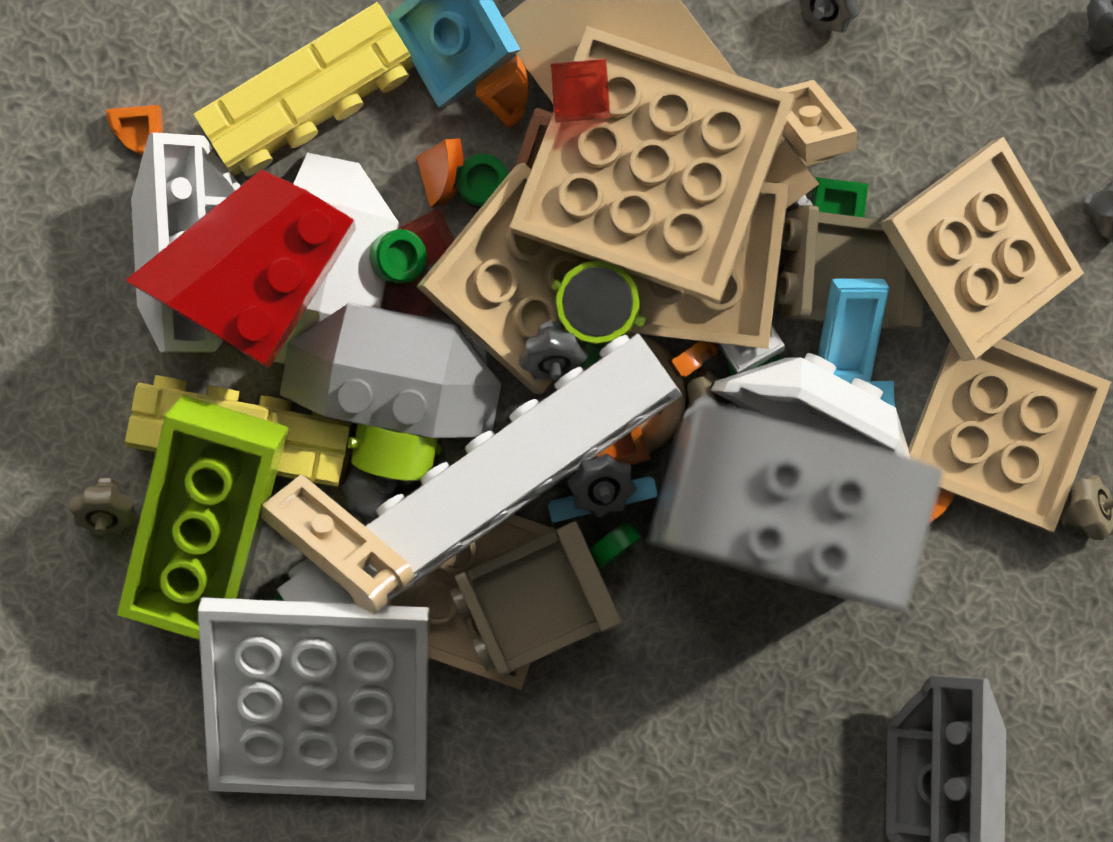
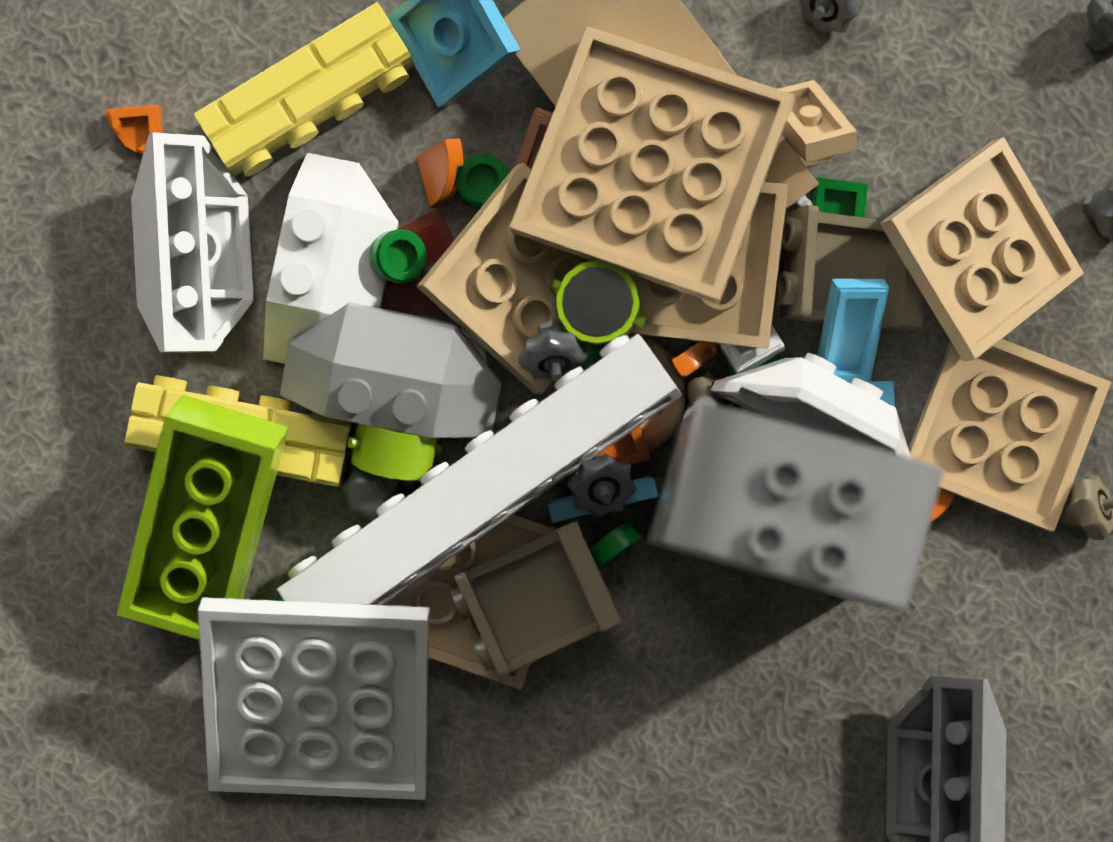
(103, 508): dark tan piece -> none
(250, 264): red wedge -> none
(337, 543): tan plate -> none
(506, 91): orange tile -> none
(580, 90): clear red tile -> none

